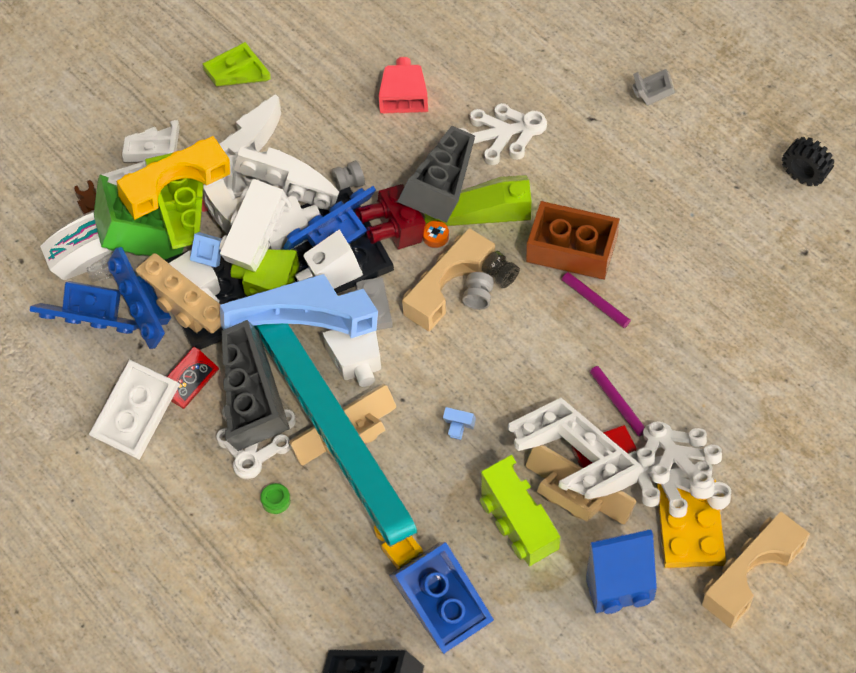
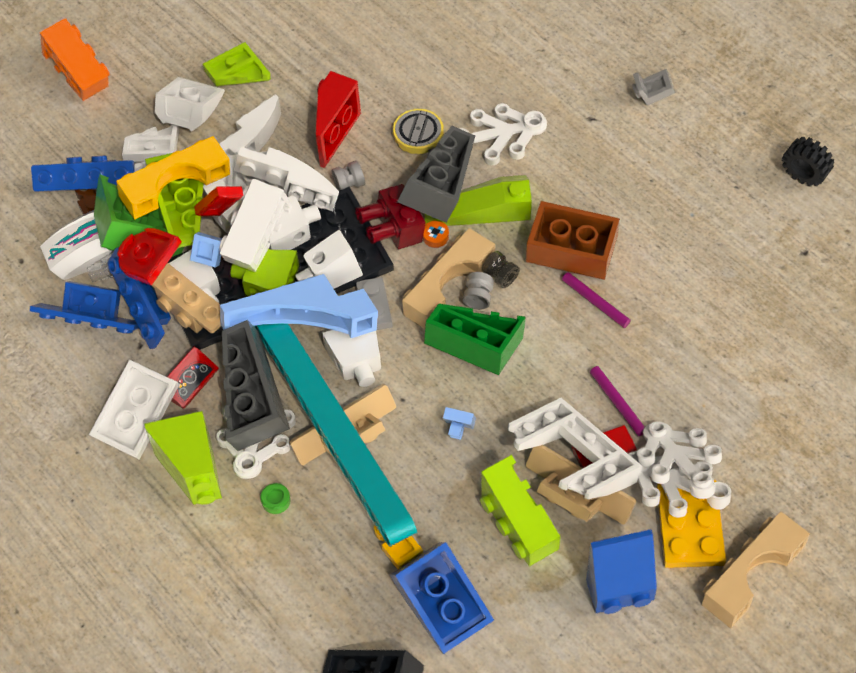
(74, 59): none -> orange wedge
(78, 174): none -> blue bracket
(147, 254): none -> red tile
(186, 103): none -> white slope
(187, 455): none -> lime slope
(218, 200): none -> red tile
(336, 113): none -> red slope
(340, 218): blue bracket -> none
(403, 88): coral torso -> none
(418, 131): none -> tile
(474, 337): none -> green wedge

